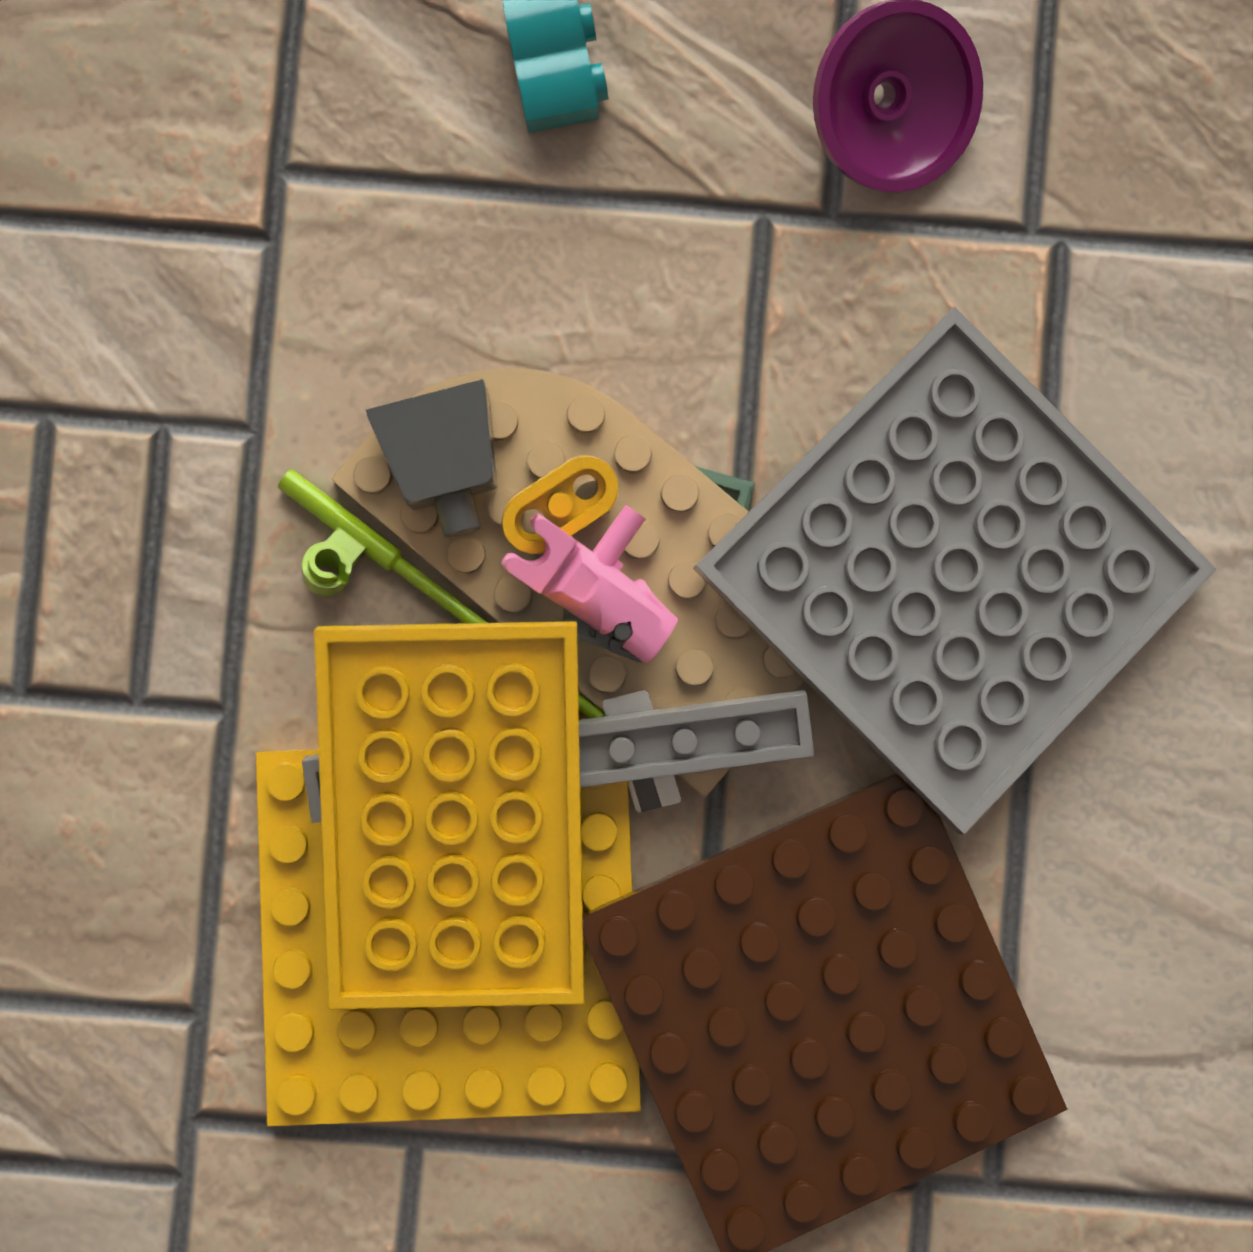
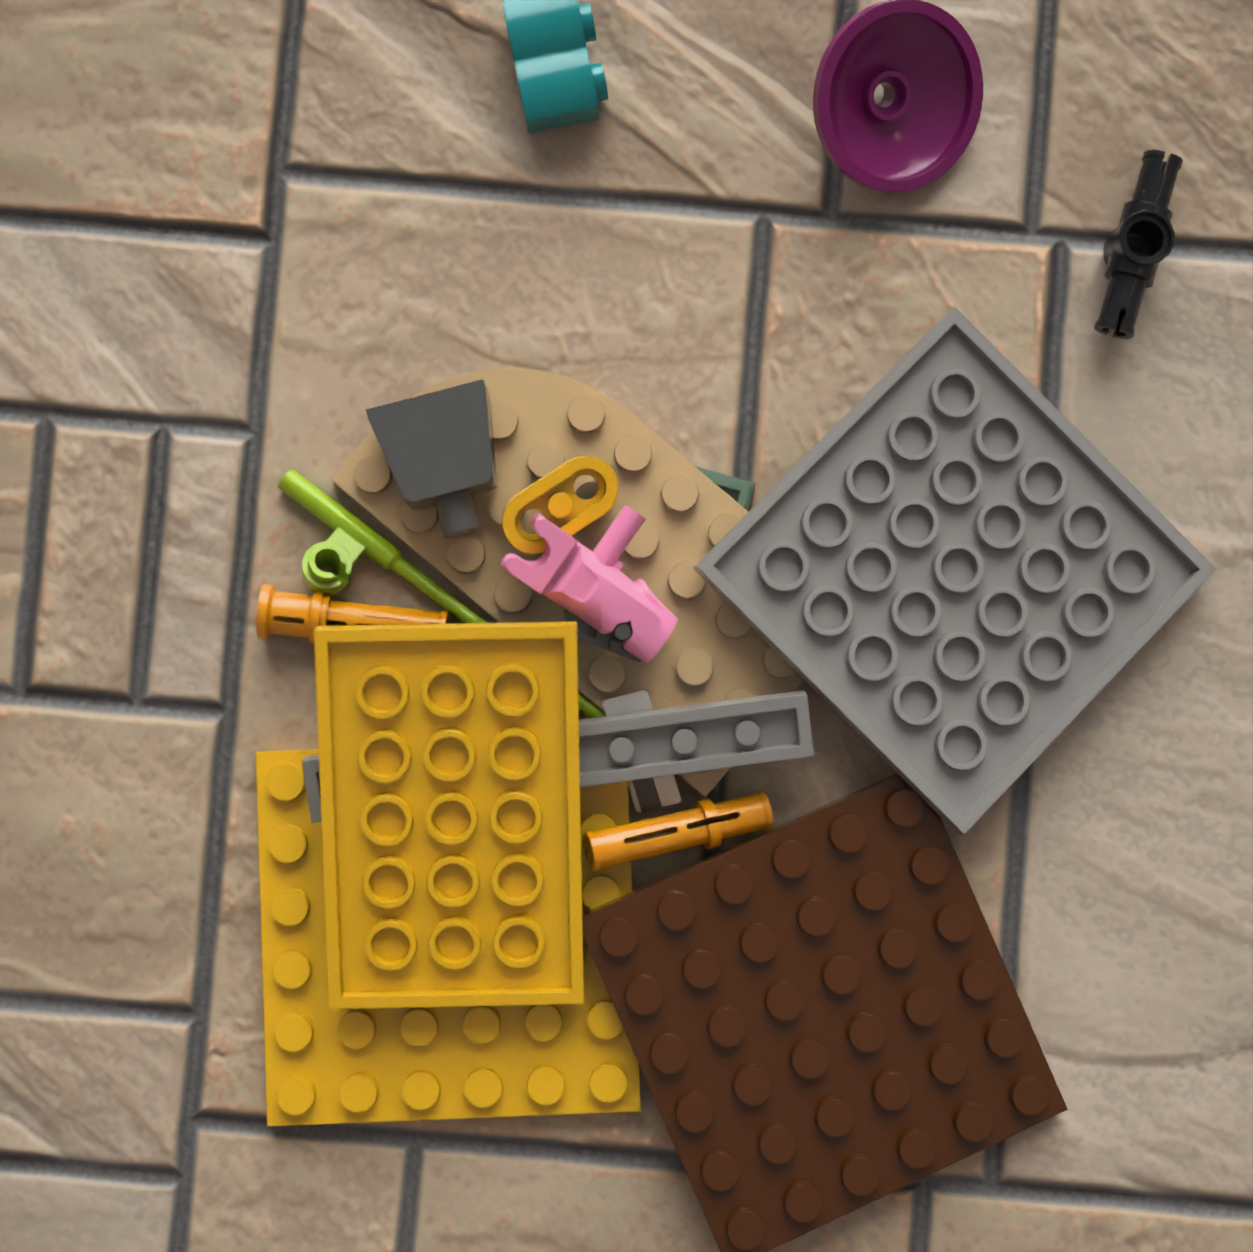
(301, 613): none -> light orange pin
(746, 813): none -> light orange pin
(1150, 218): none -> black pin

